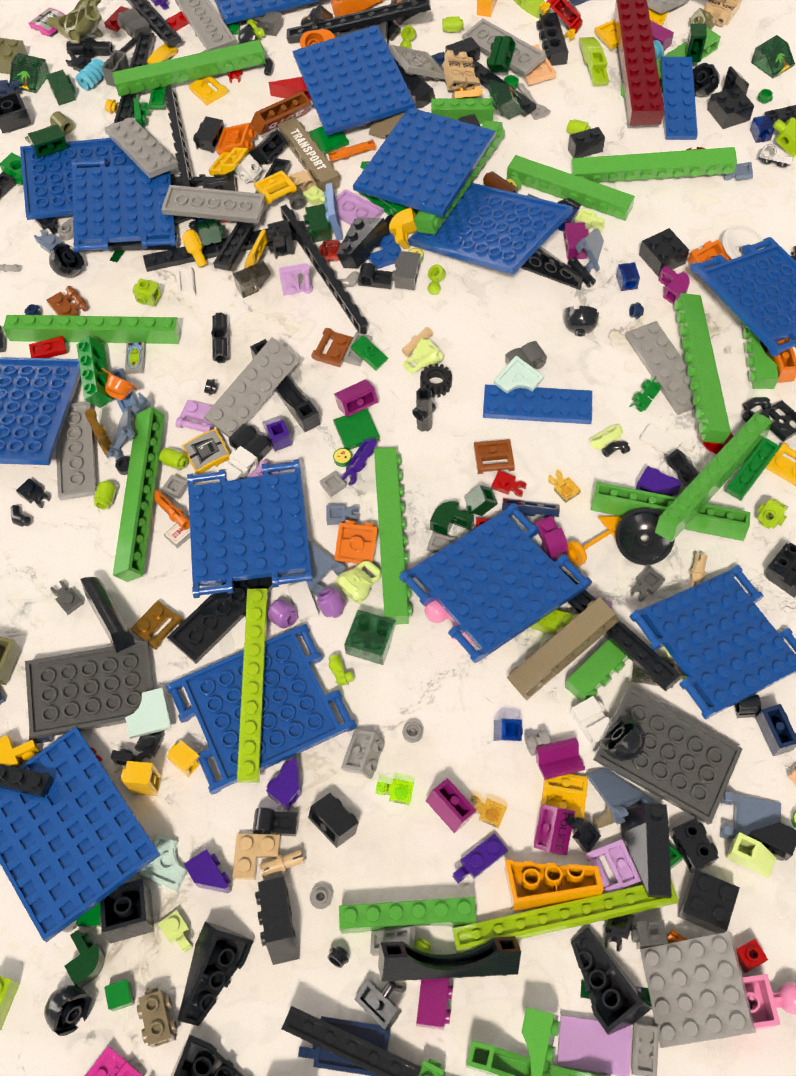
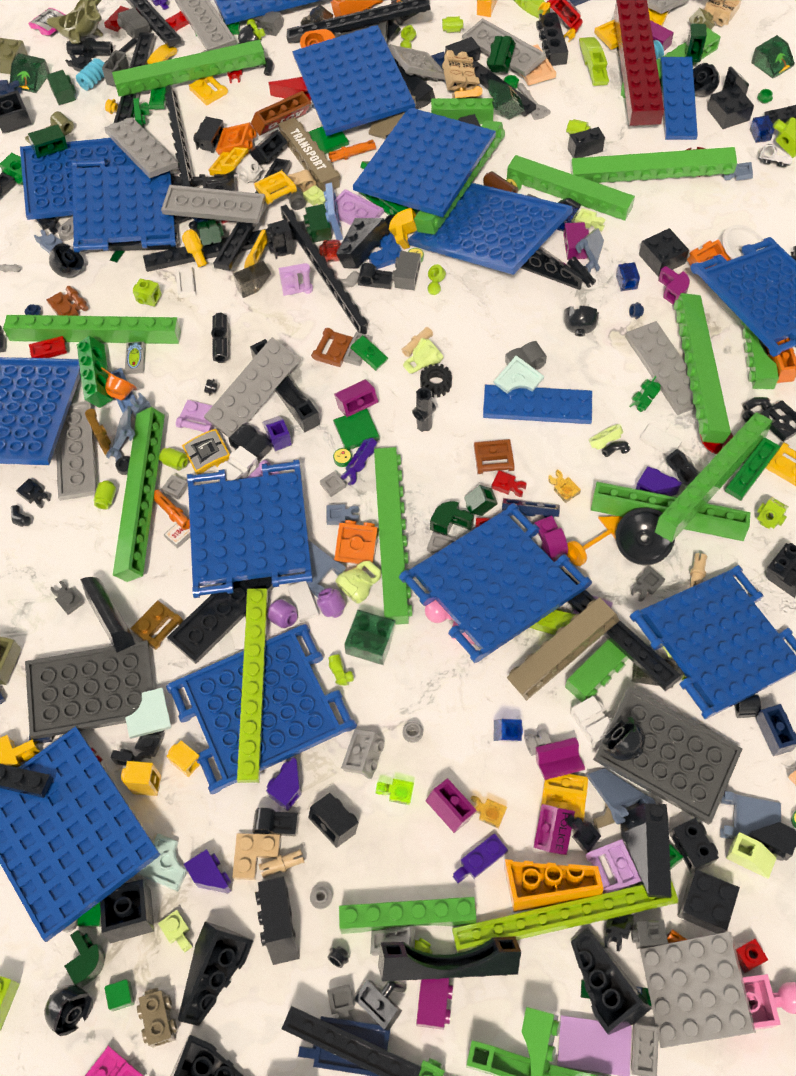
(341, 1001): none -> dark grey plate

